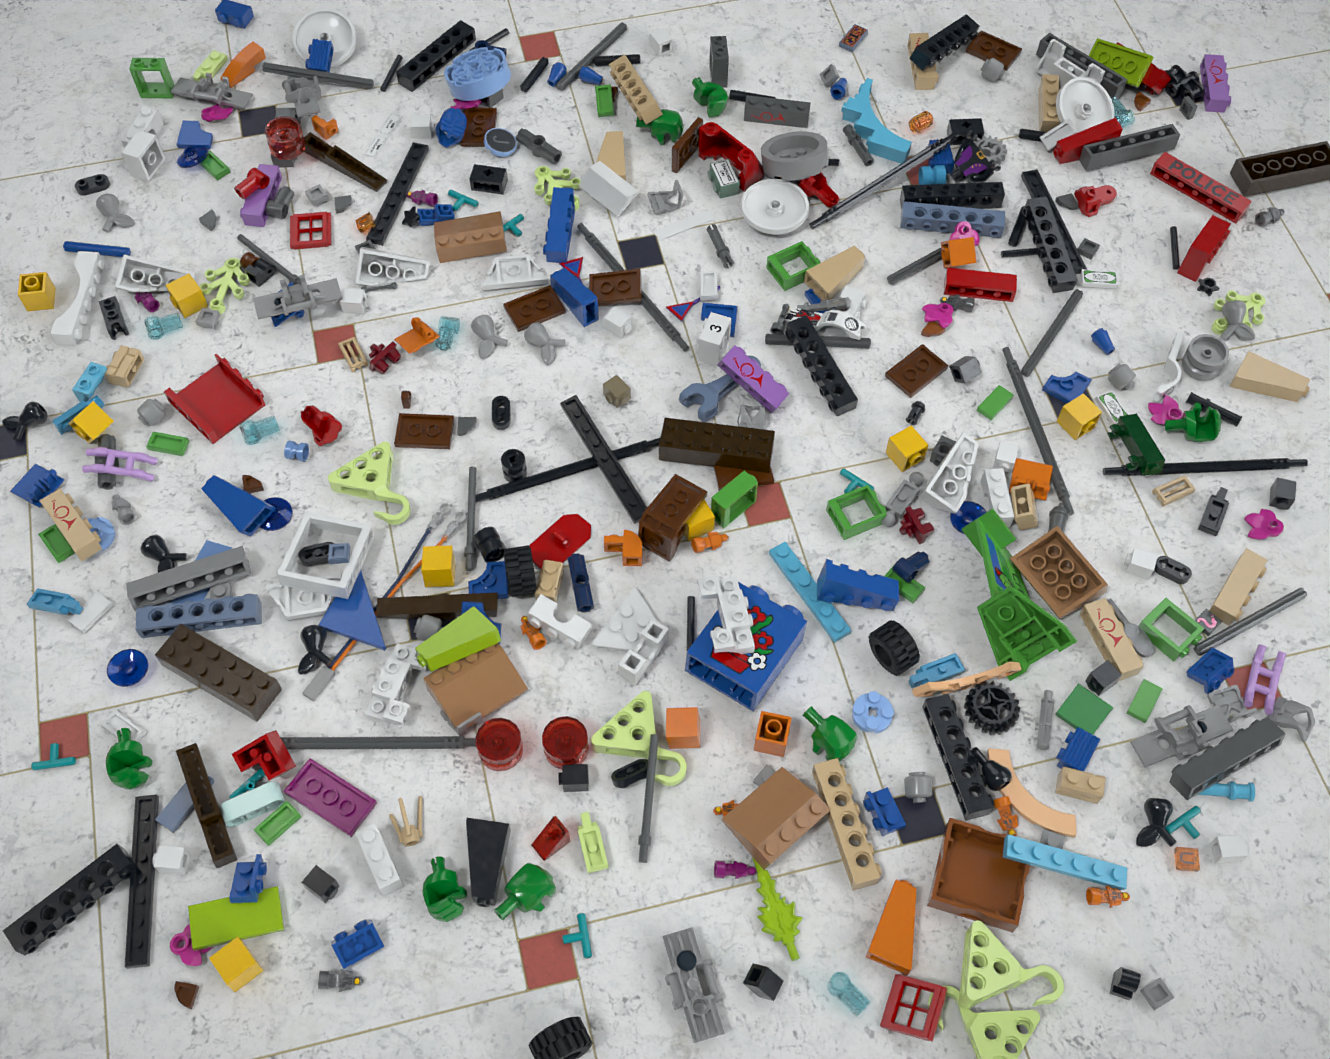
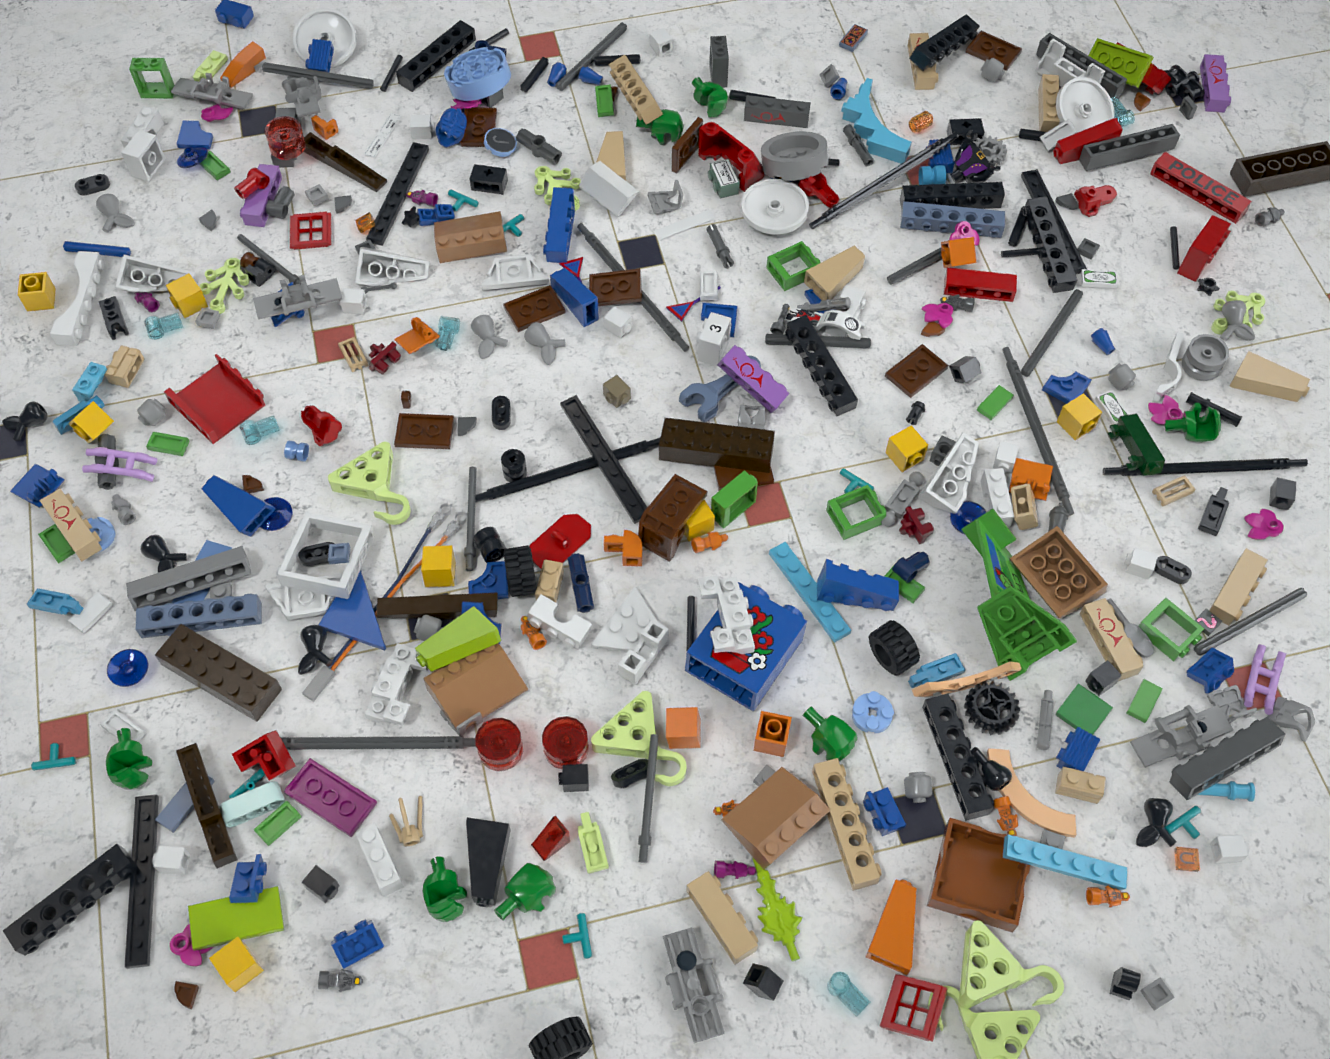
(722, 917): none -> tan brick

